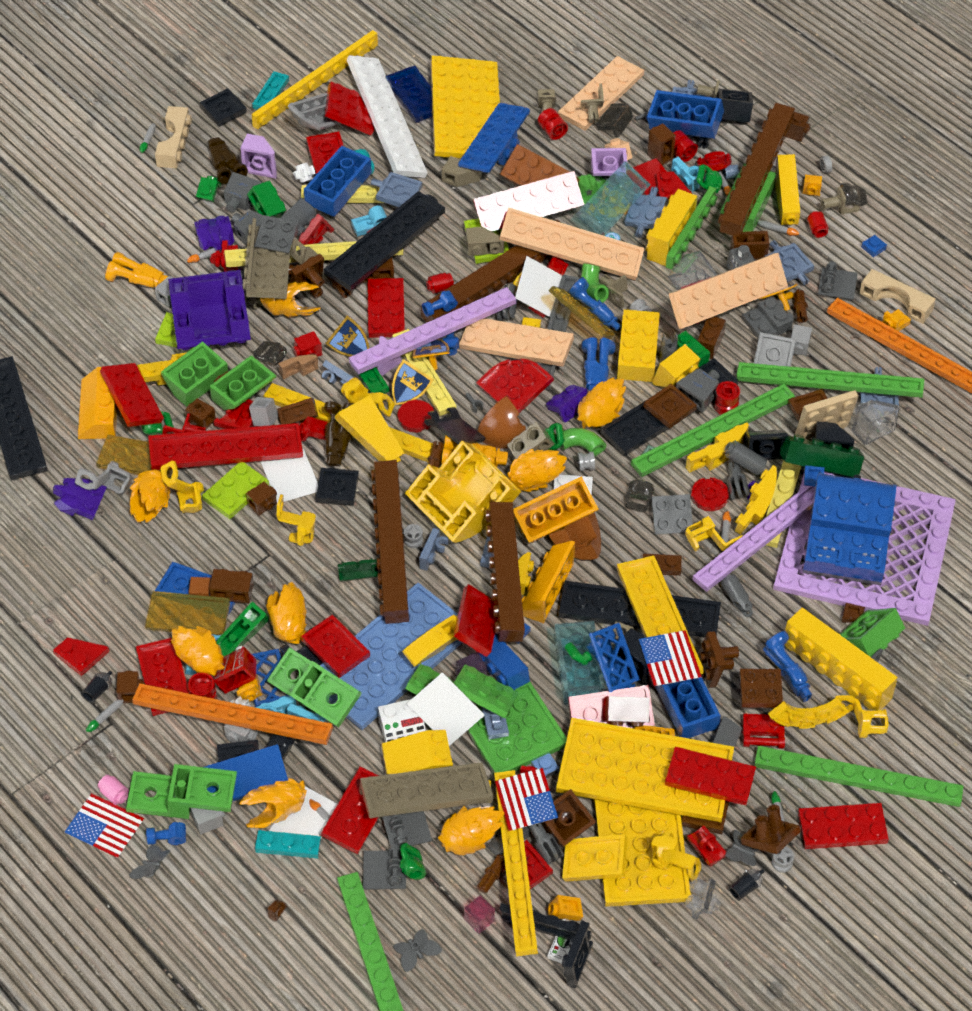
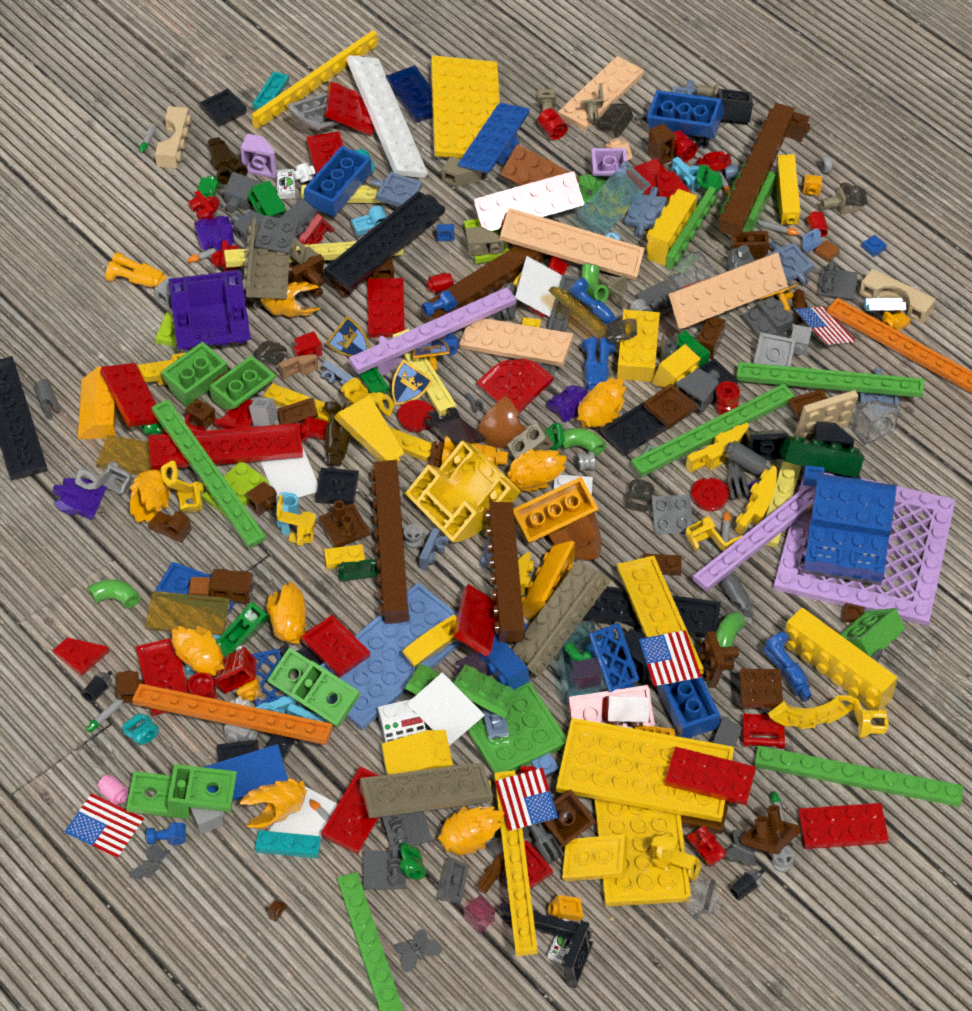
(47, 397): none -> dark grey piece
(114, 590): none -> bright green cylinder
(142, 733): none -> teal piece
(175, 527): none -> reddish brown plate
(206, 205): none -> red hips
(208, 474): none -> bright green plate
(286, 184): none -> white tile
(291, 505): none -> medium azure plate
(335, 556): none -> yellow plate
(343, 524): none -> reddish brown plate
(445, 232): none -> blue tile
(452, 881): none -> dark grey slope
(560, 616): none -> dark tan bracket
(585, 673): none -> clear purple brick
(617, 330): none -> clear smoke piece
(658, 297): none -> dark grey hinge
(729, 628): none -> bright green cylinder
(811, 240): none -> medium blue plate
(825, 325): none -> sticker
(827, 251): none -> dark orange tile
(884, 304): none -> slope

